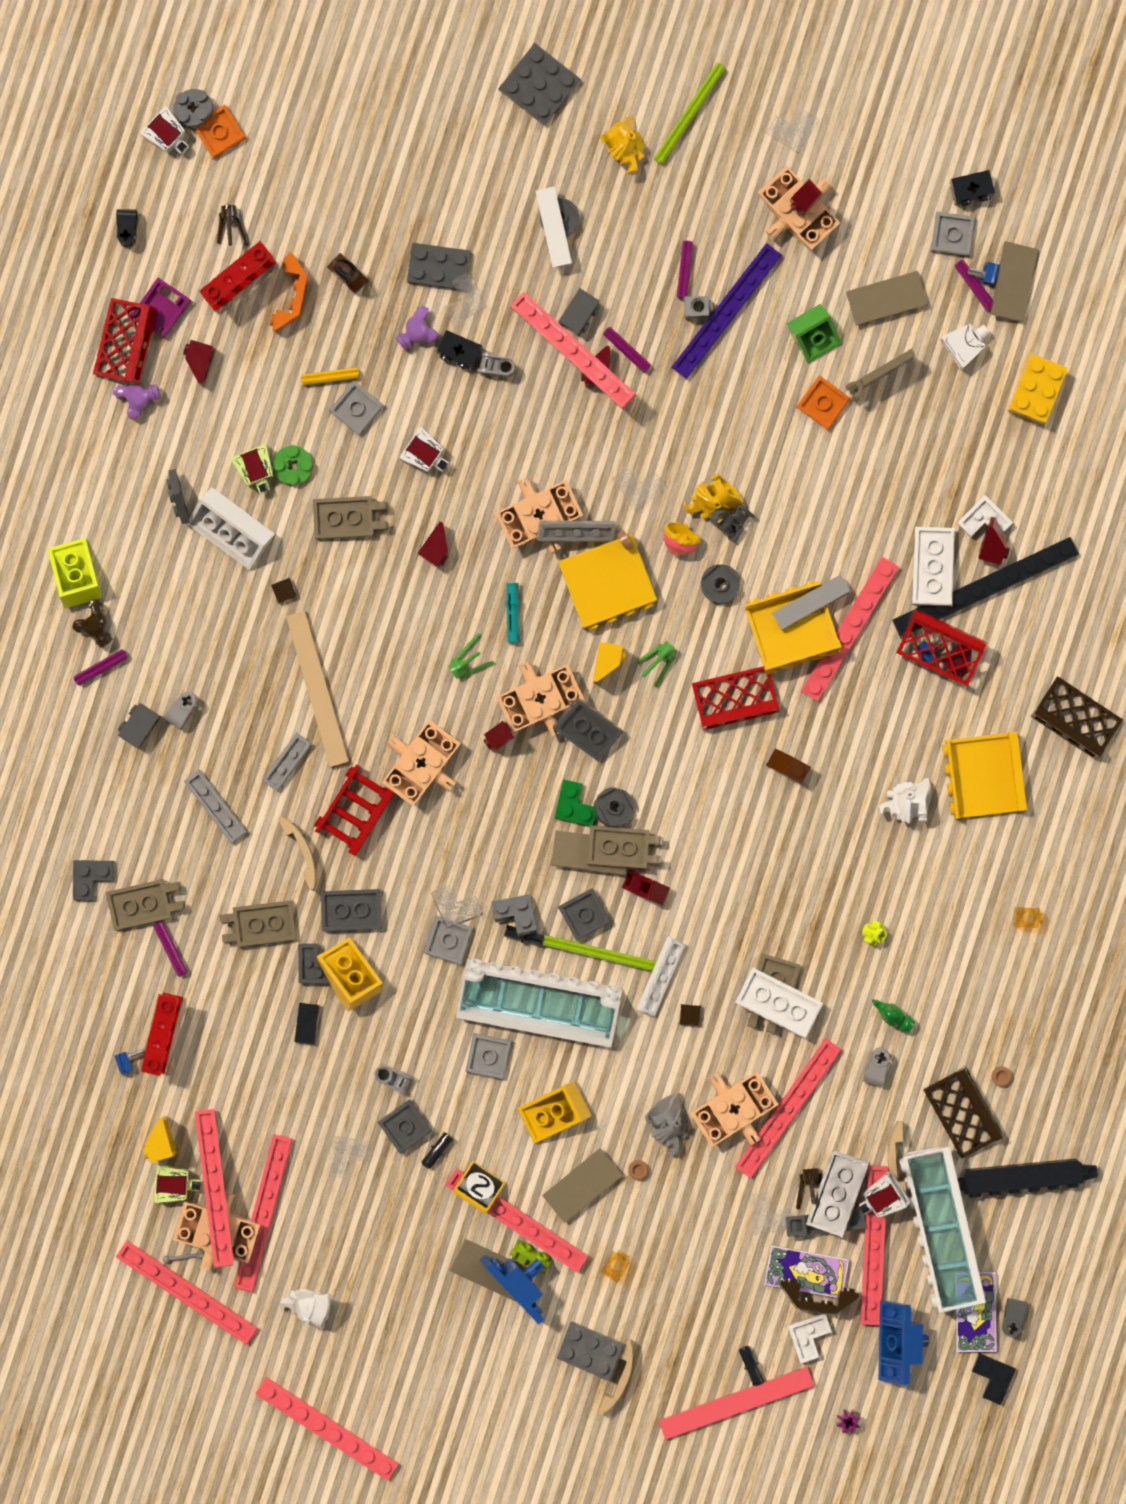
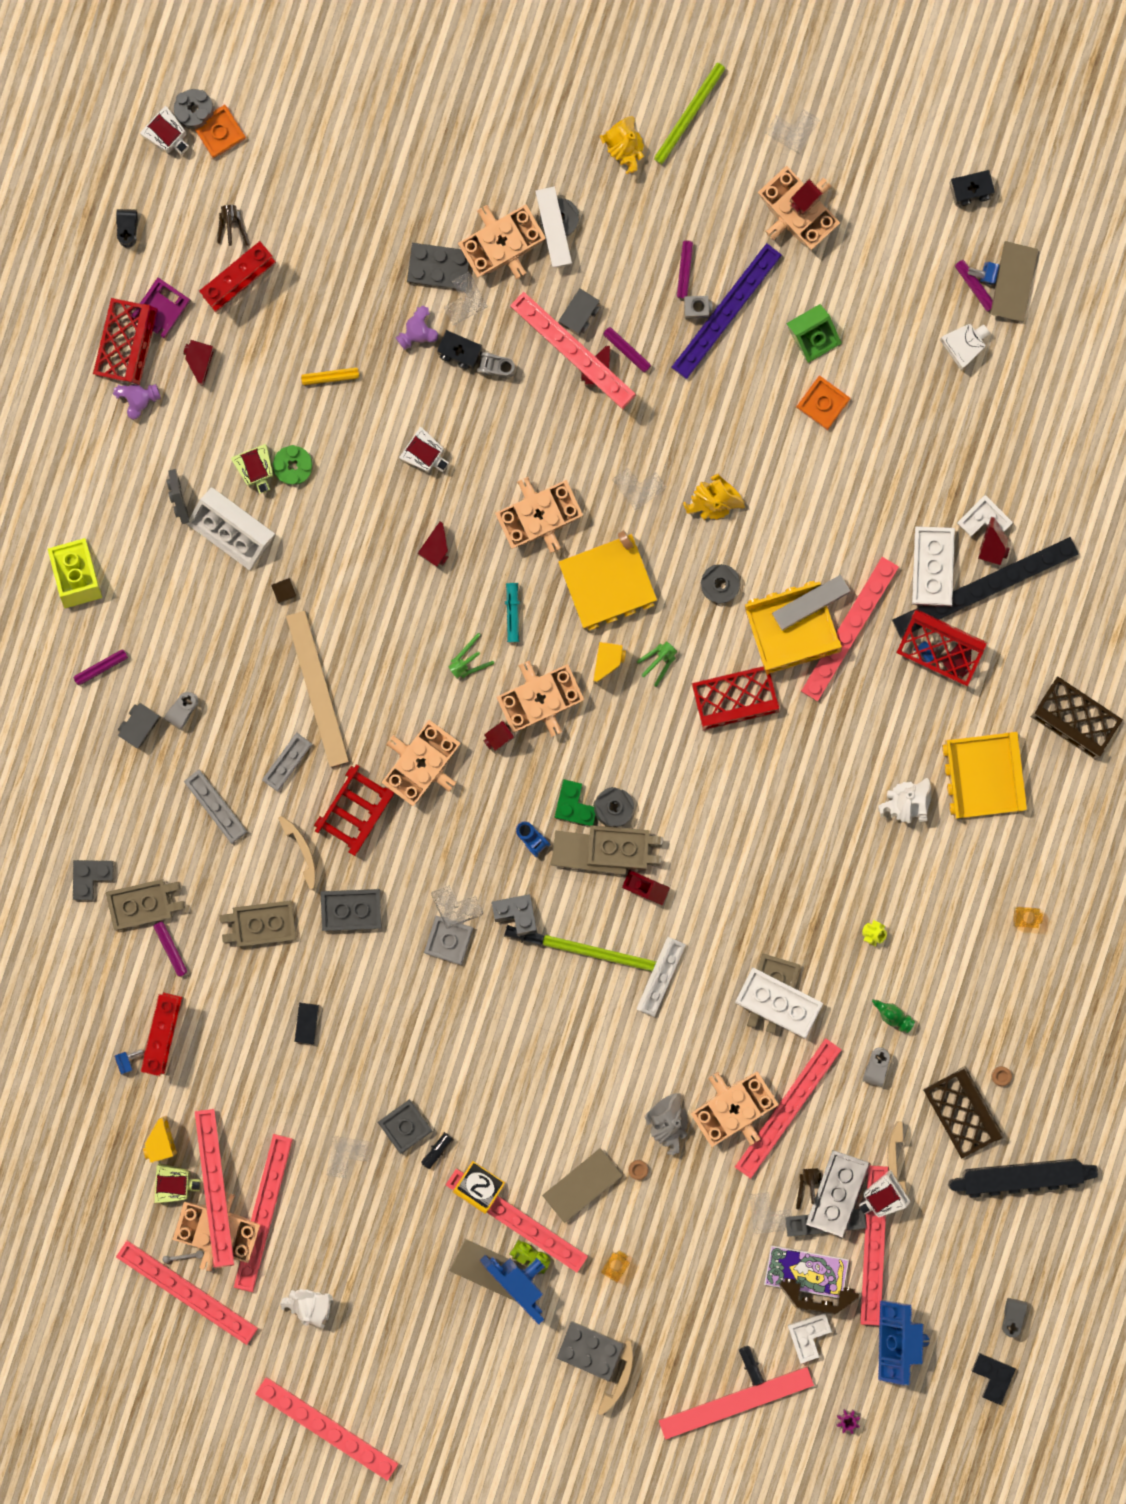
(94, 625): dark brown animal -> none
(281, 318): orange slope -> none
(308, 966): dark grey plate -> none
(347, 273): piece -> none
(347, 517): dark tan tile -> none
(349, 974): yellow slope -> none
(356, 408): light grey tile -> none
(394, 1079): light grey piece -> none
(488, 1056): light grey tile -> none
(516, 228): none -> light nougat slope
(532, 839): none -> blue piece
(539, 84): dark grey plate -> none
(539, 1002): window -> none
(554, 1112): yellow slope -> none
(576, 531): light grey tile -> none
(584, 914): dark grey plate -> none
(587, 729): dark grey plate -> none
(680, 539): yellow hair -> none
(690, 1014): dark brown tile -> none
(731, 522): dark grey piece -> none
(788, 766): reddish brown slope -> none
(880, 373): dark tan tile -> none
(886, 298): dark tan piece -> none
(942, 1228): clear light blue window -> none
(953, 234): light grey tile -> none
(978, 1322): tile -> none
(1037, 389): yellow brick -> none

